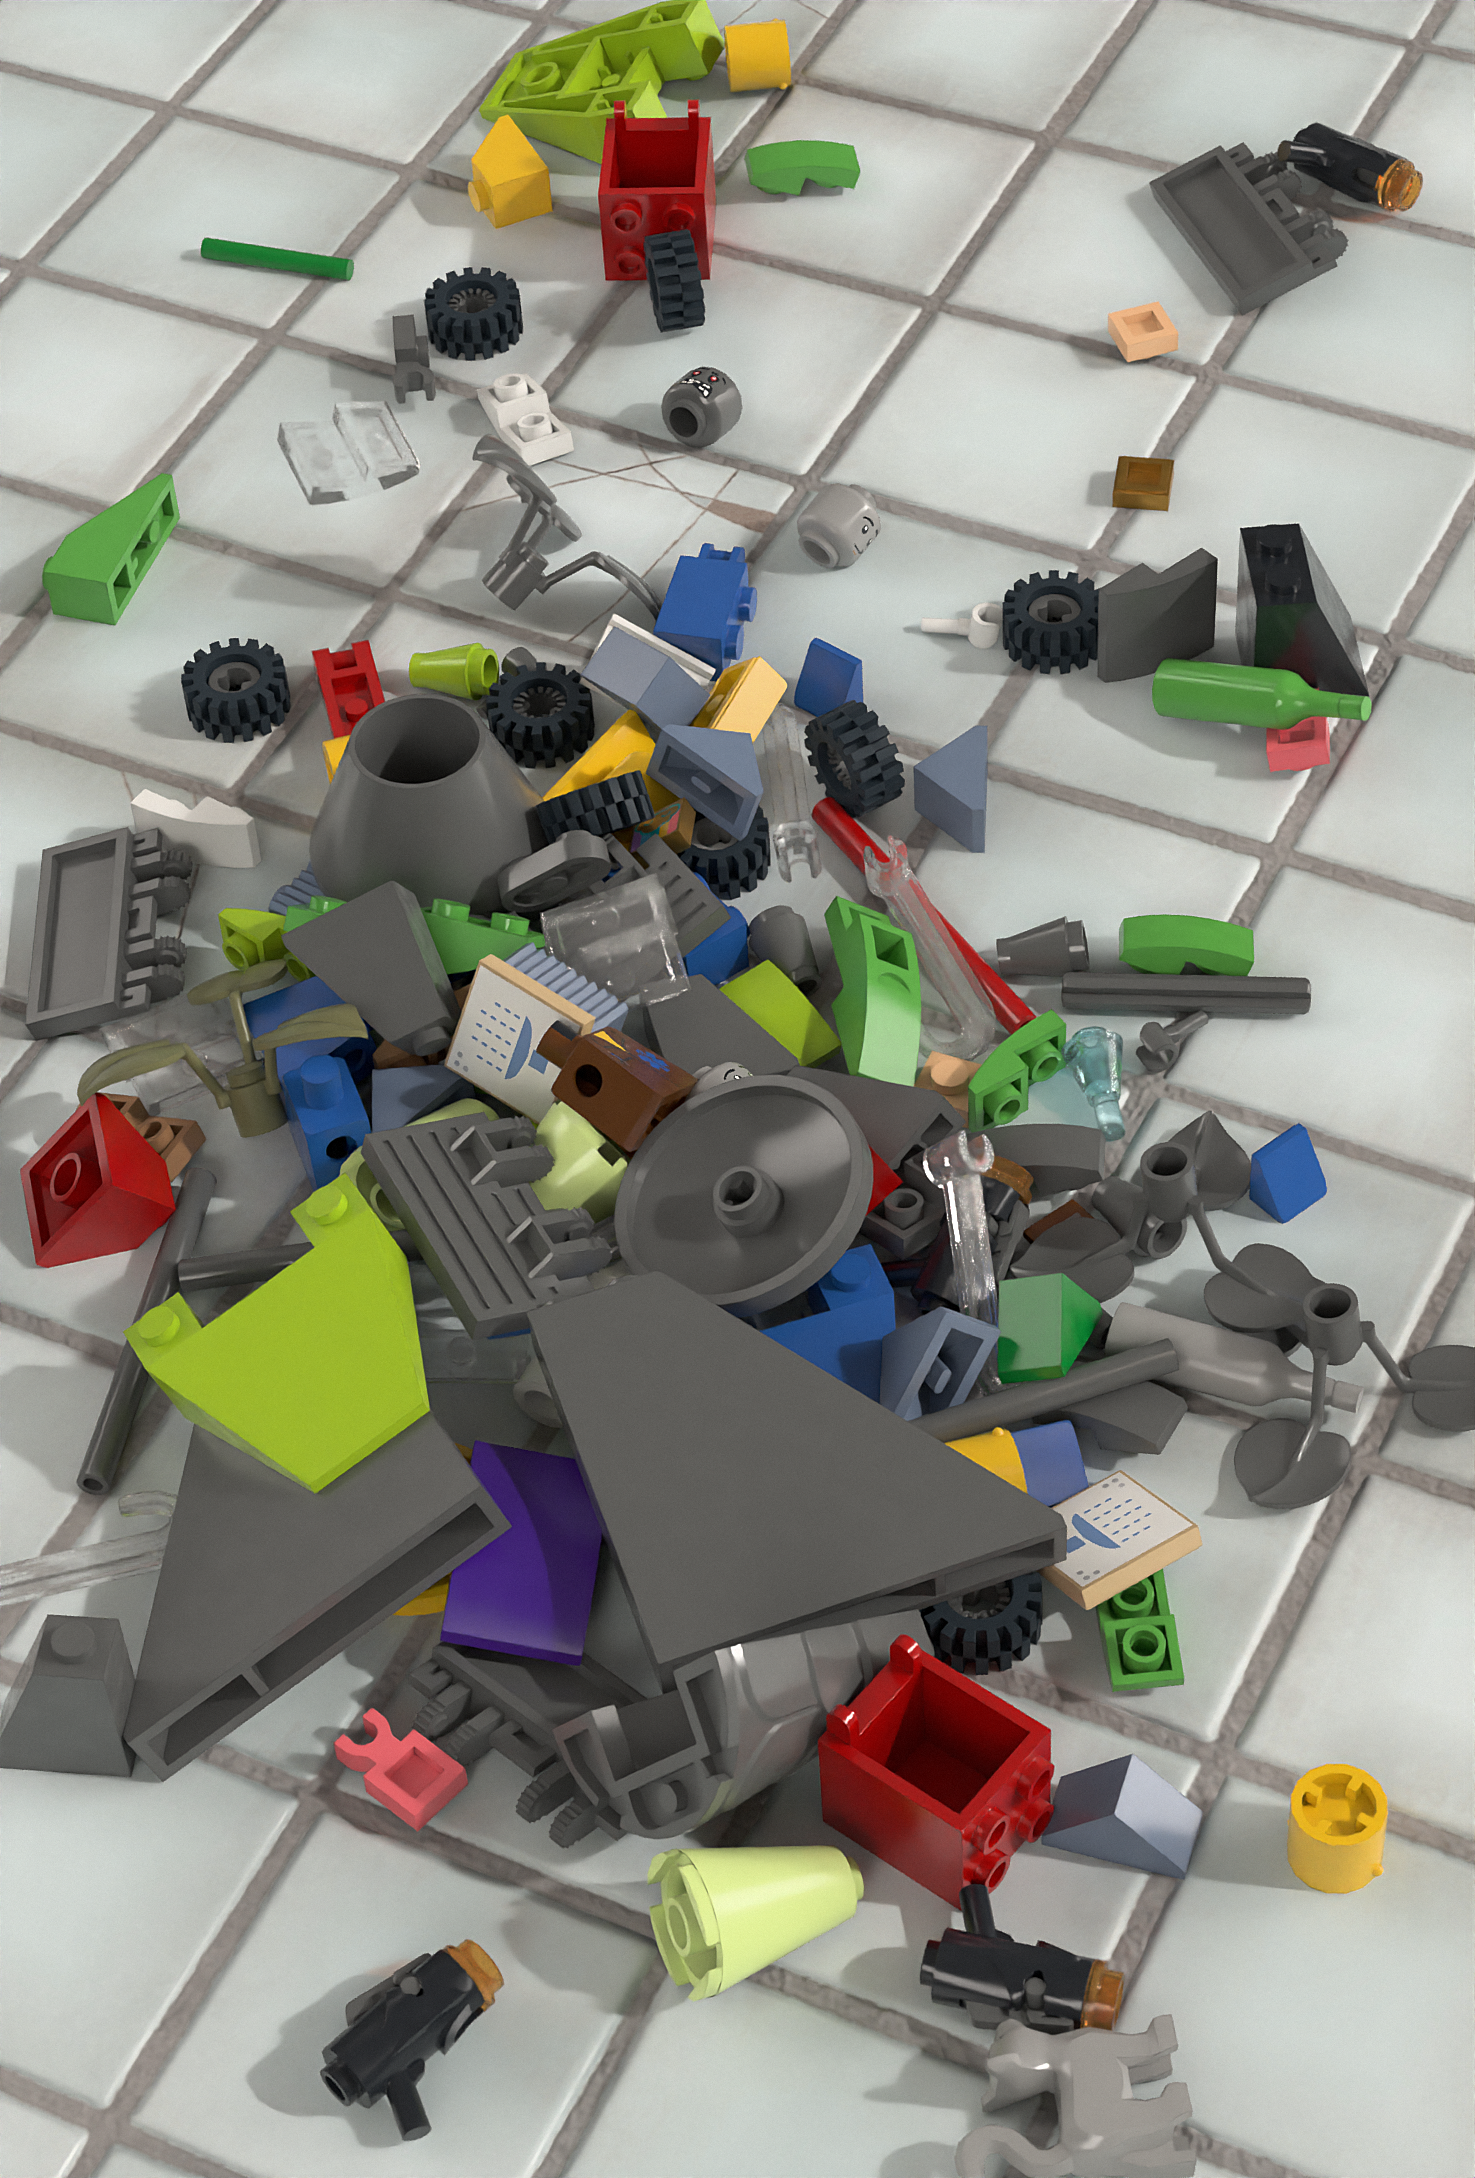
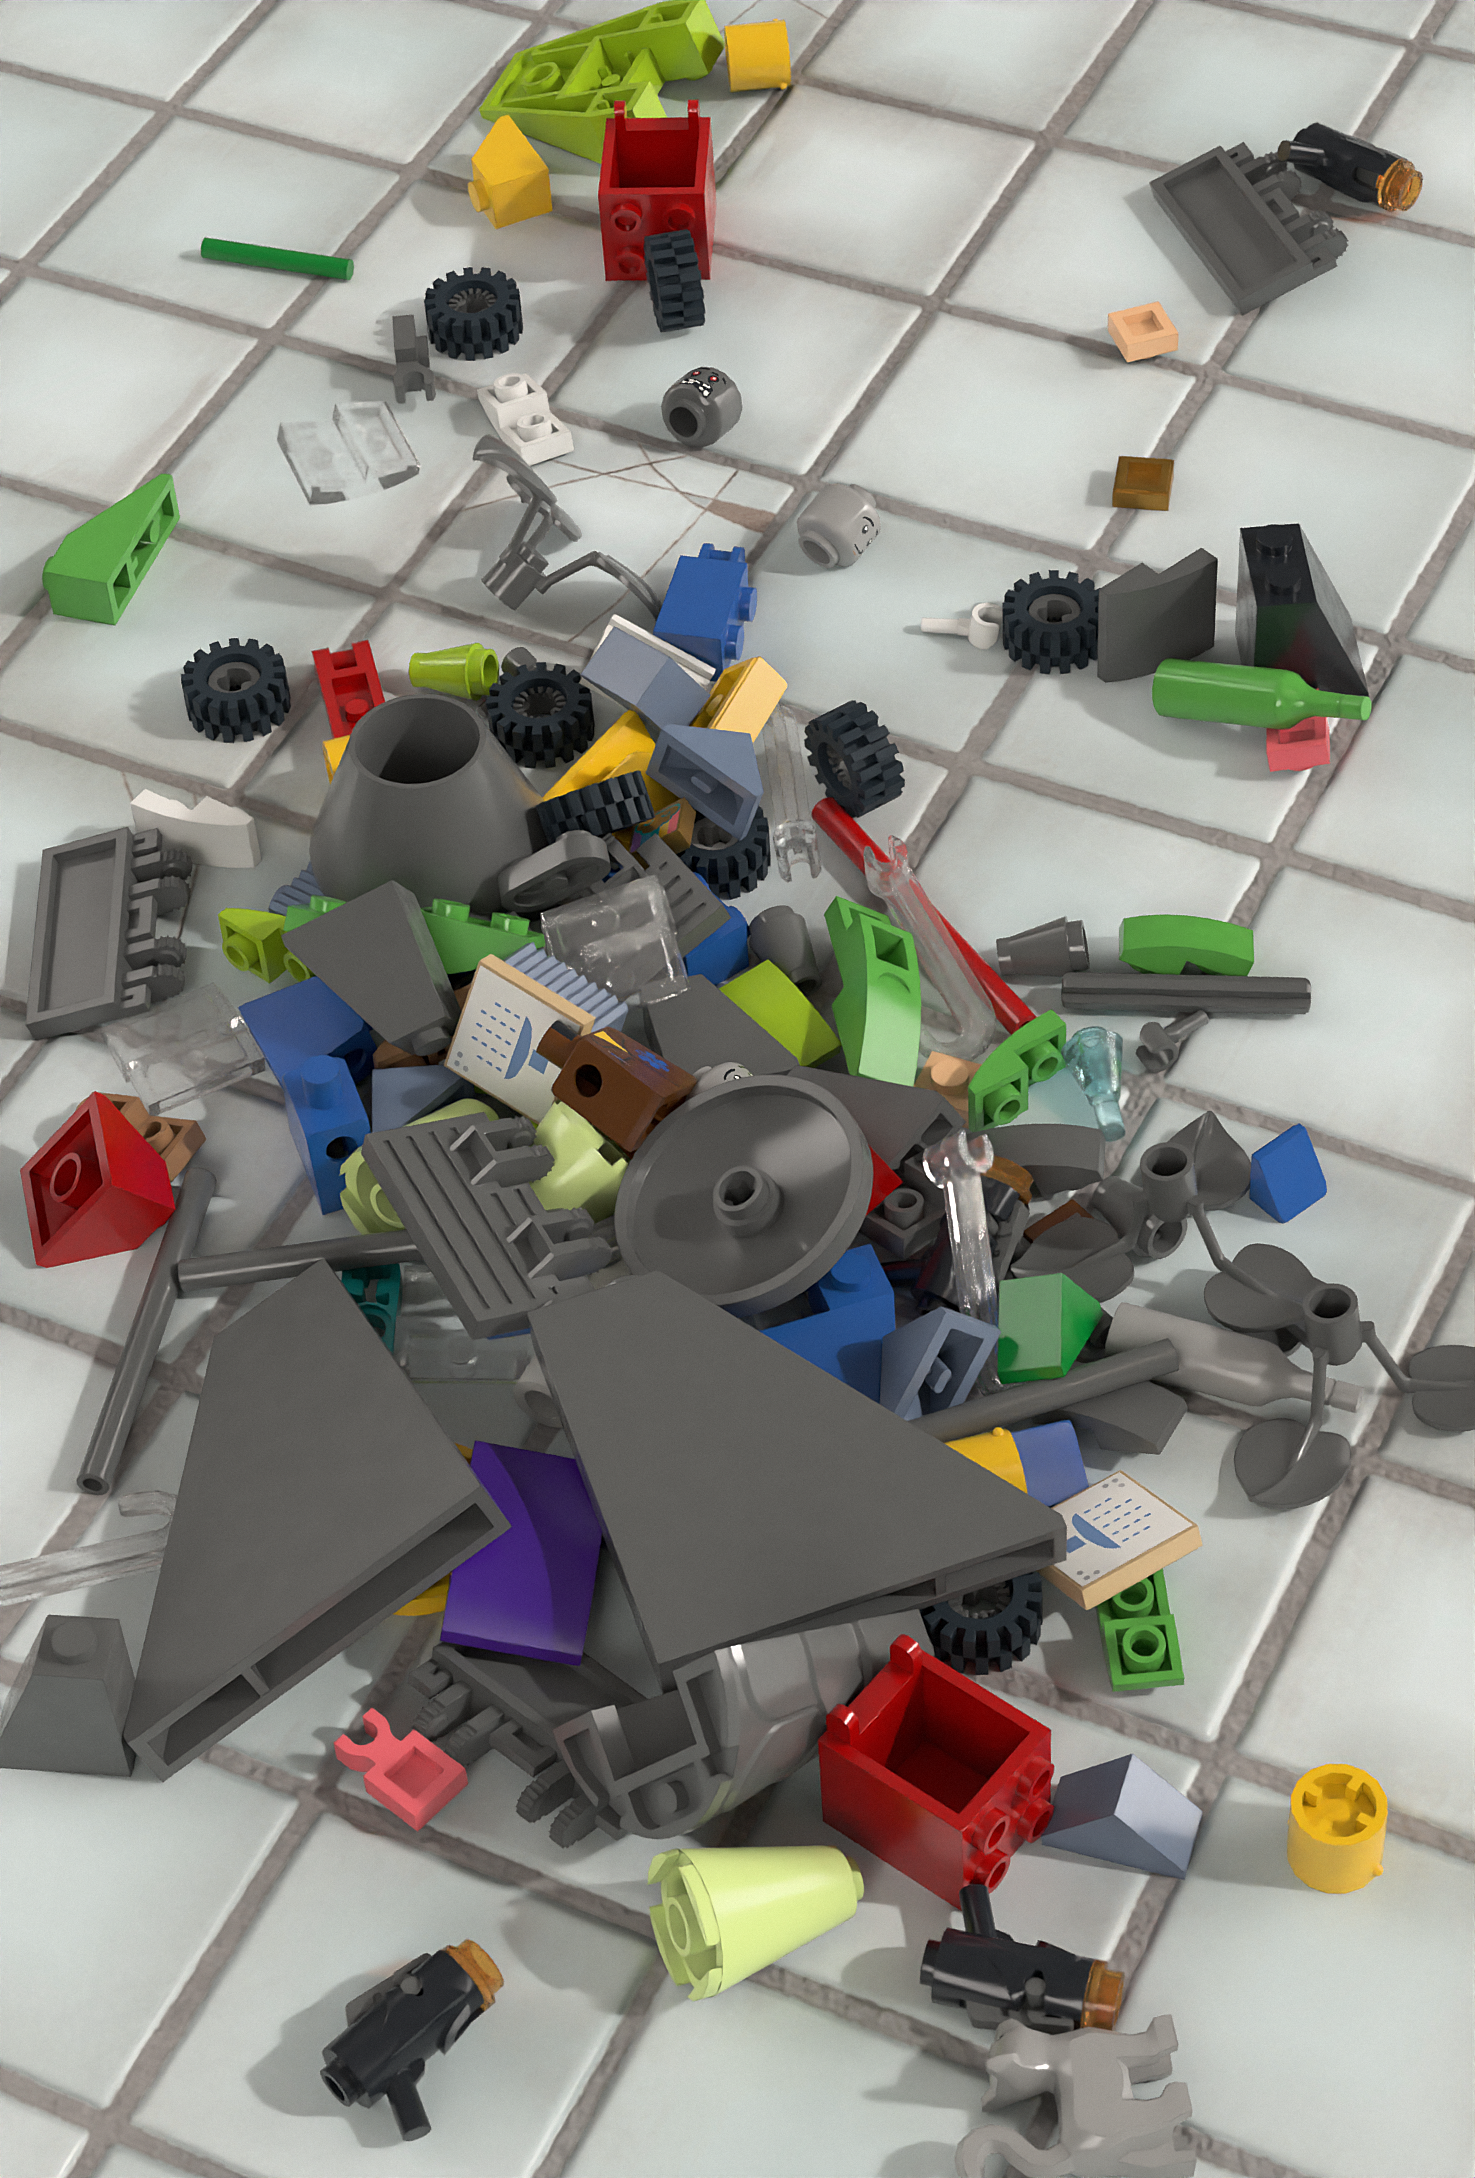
(251, 1090): olive plant -> none
(310, 1361): lime wedge -> none
(786, 164): bright green slope -> none
(828, 679): blue slope -> none
(953, 788): sand blue slope -> none

